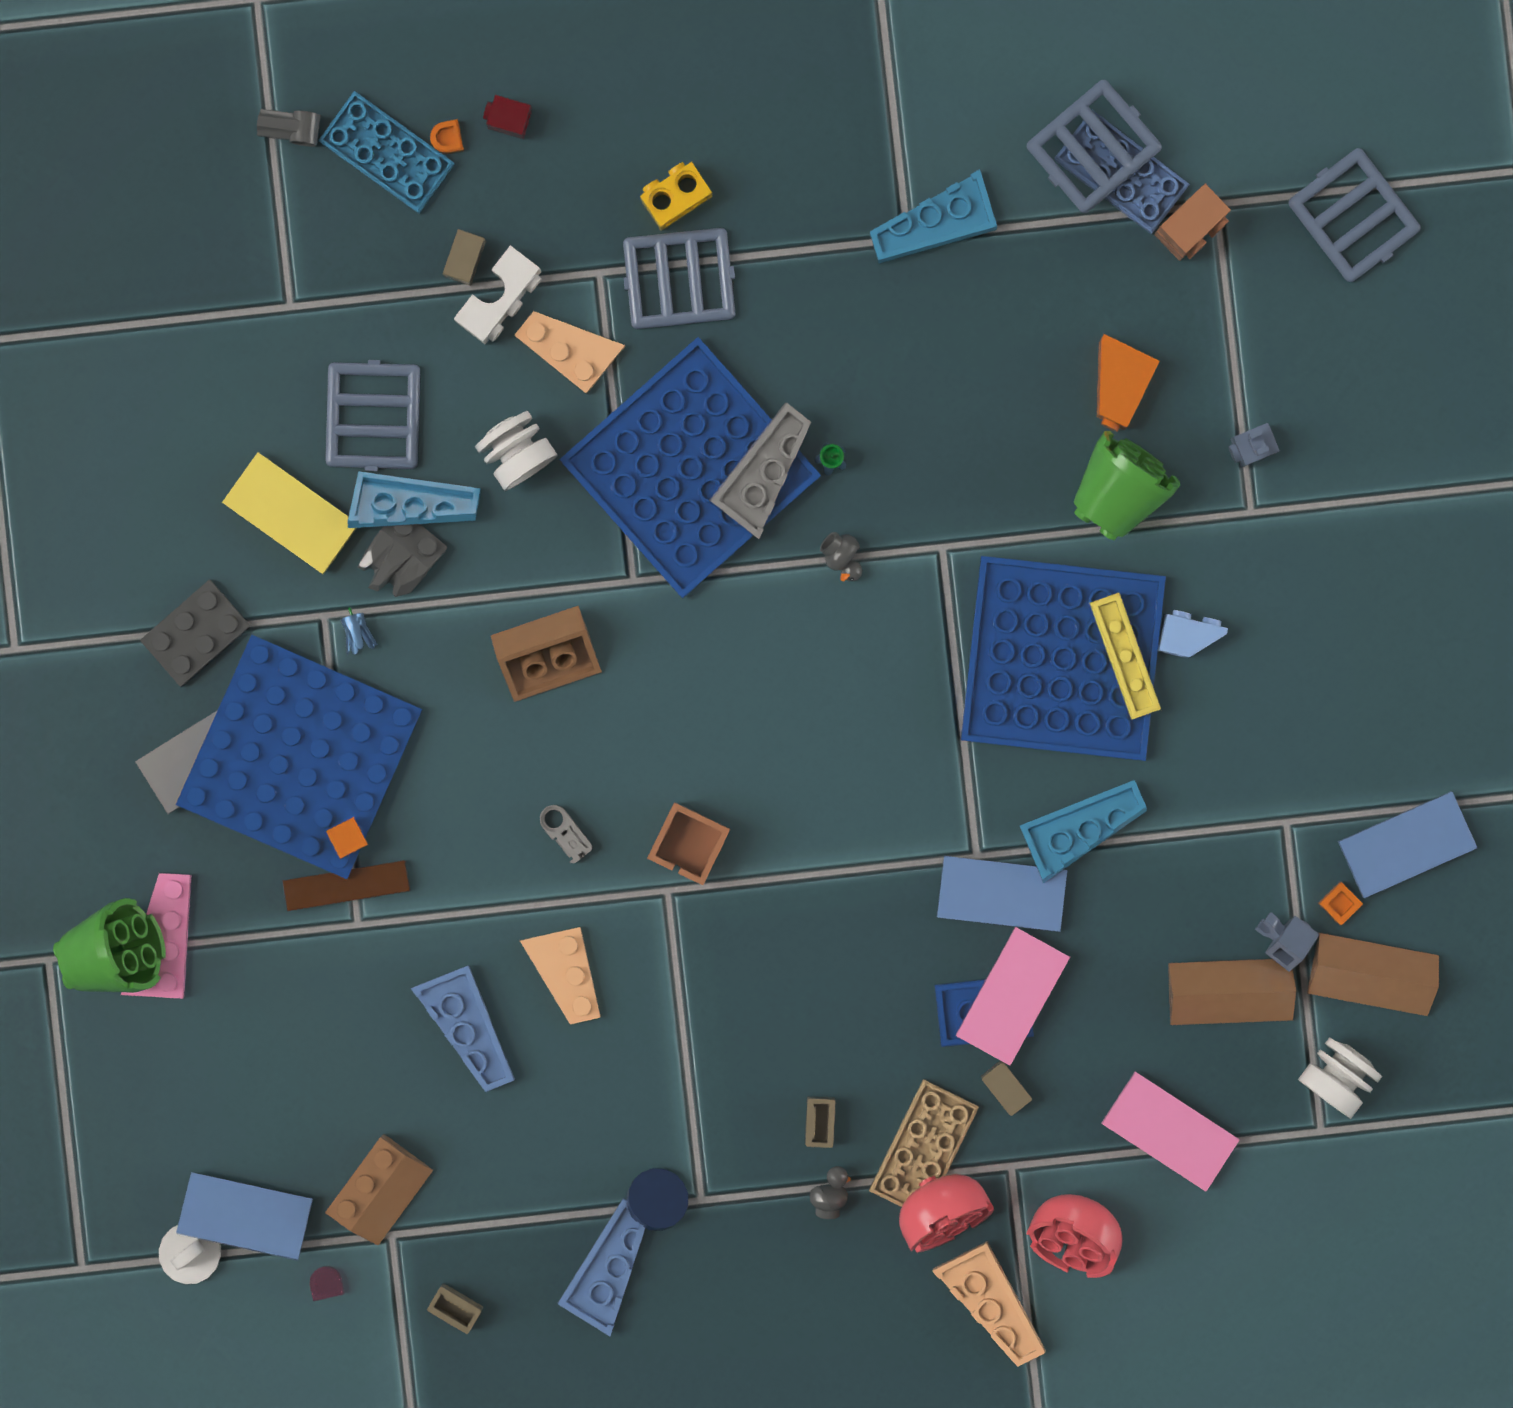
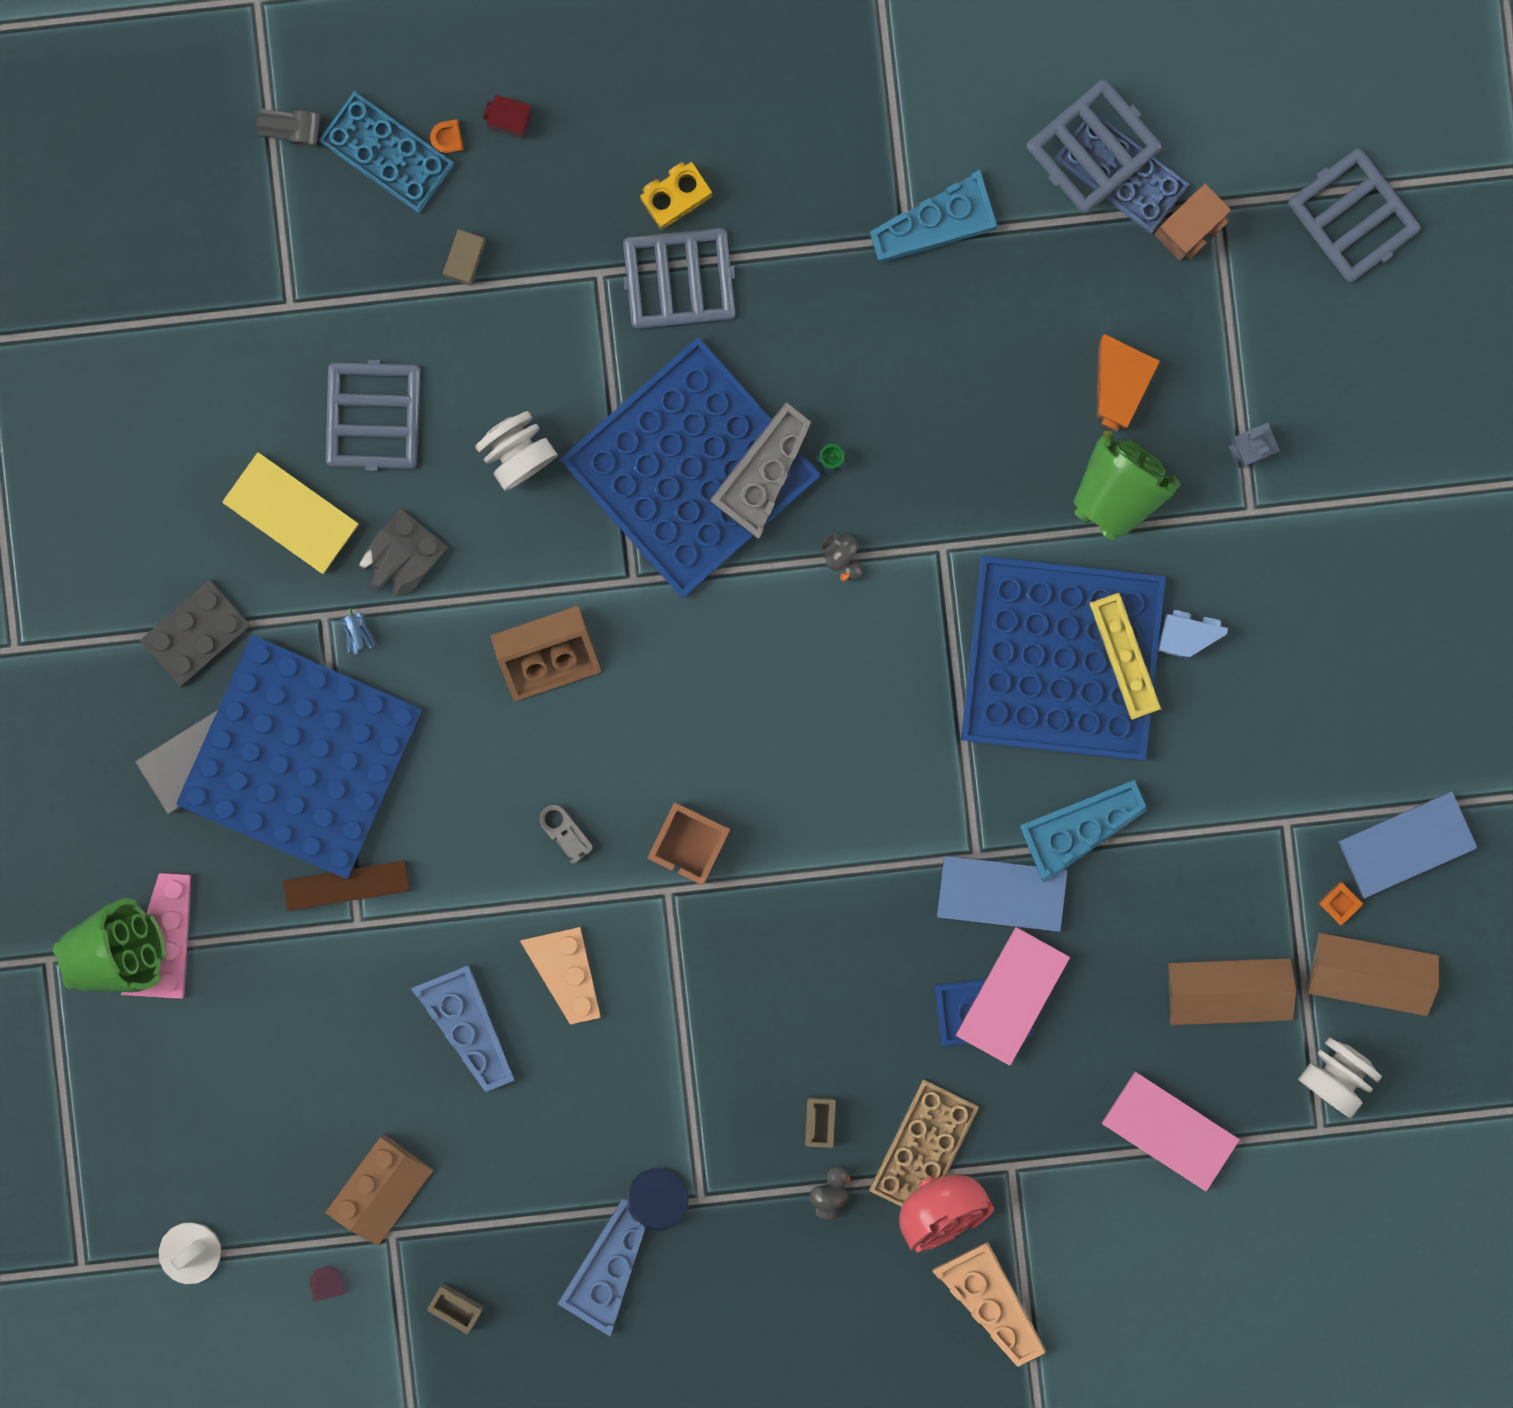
(244, 1216): medium blue tile -> none
(346, 837): orange tile -> none
(407, 501): dark azure wing -> none
(485, 319): white arch -> none
(568, 349): light nougat wing -> none
(1006, 1088): dark tan piece -> none
(1084, 1225): coral cylinder -> none
(1290, 941): sand blue brick -> none

